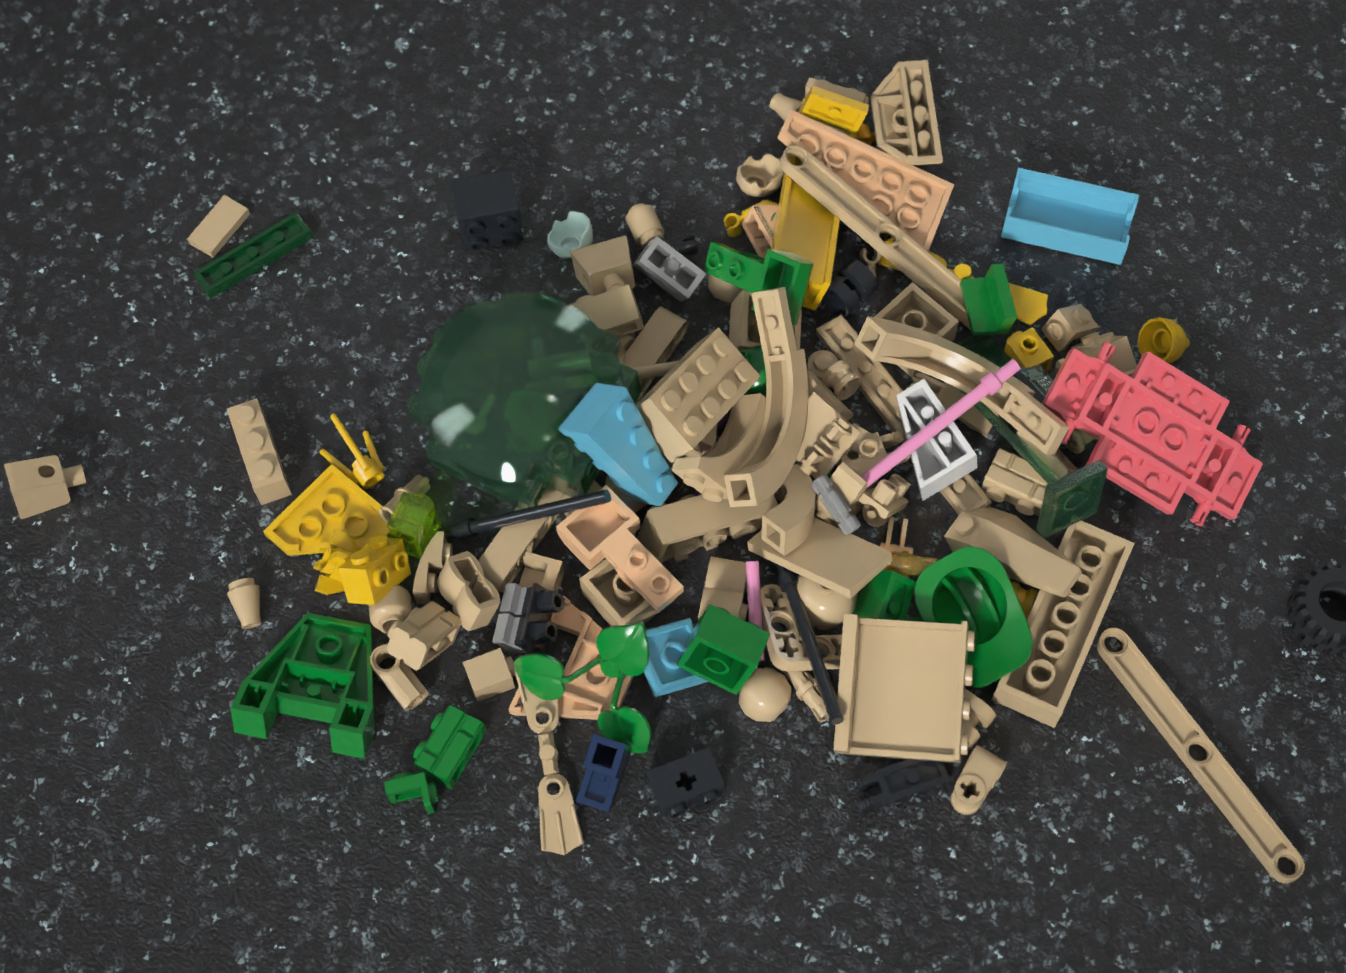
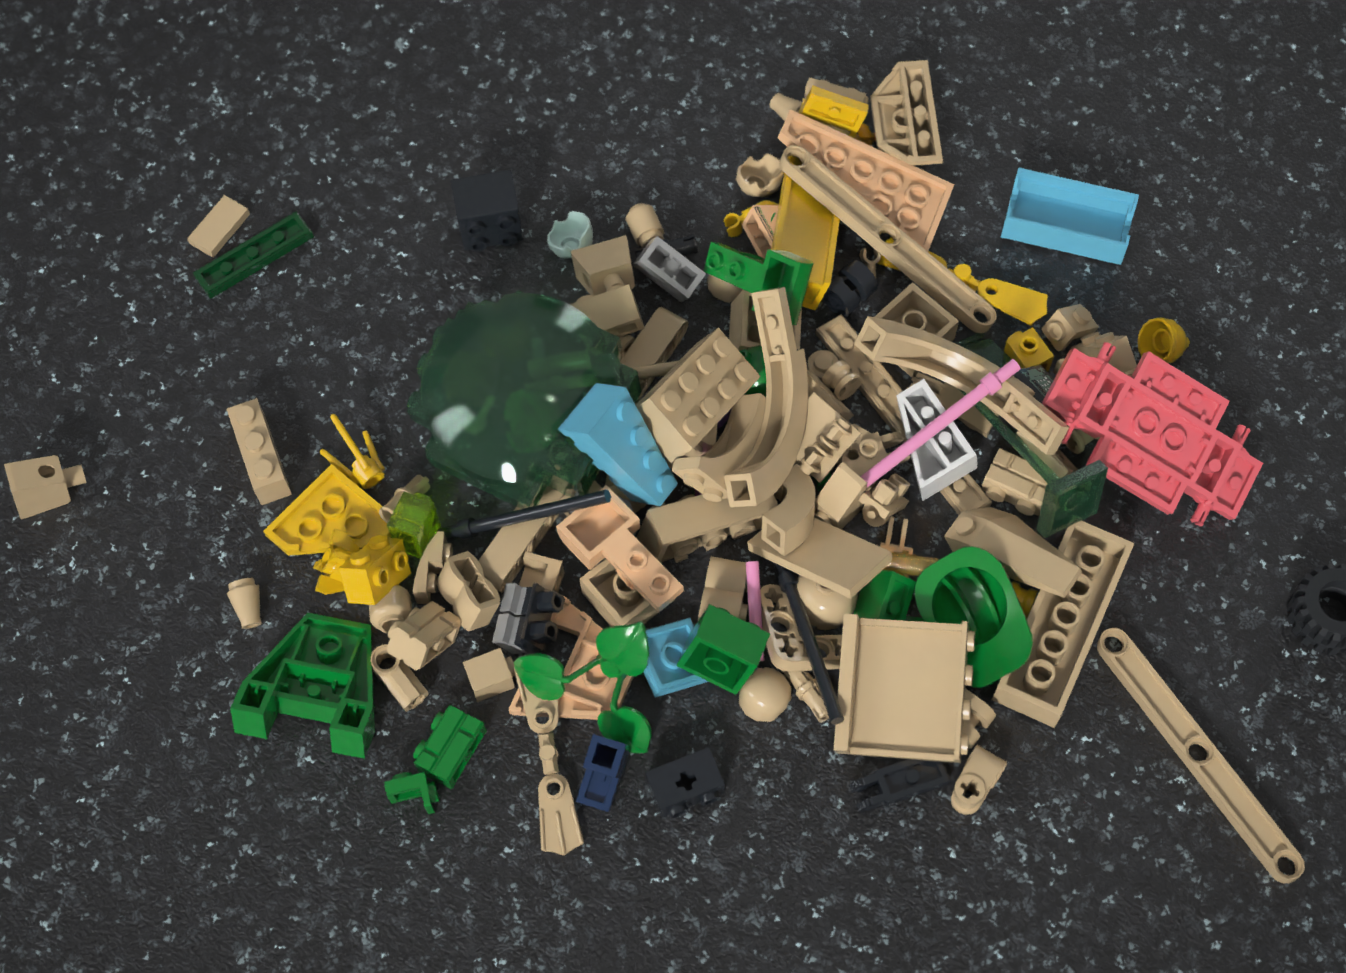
(835, 504): light grey axle -> none
(989, 302): green panel -> none

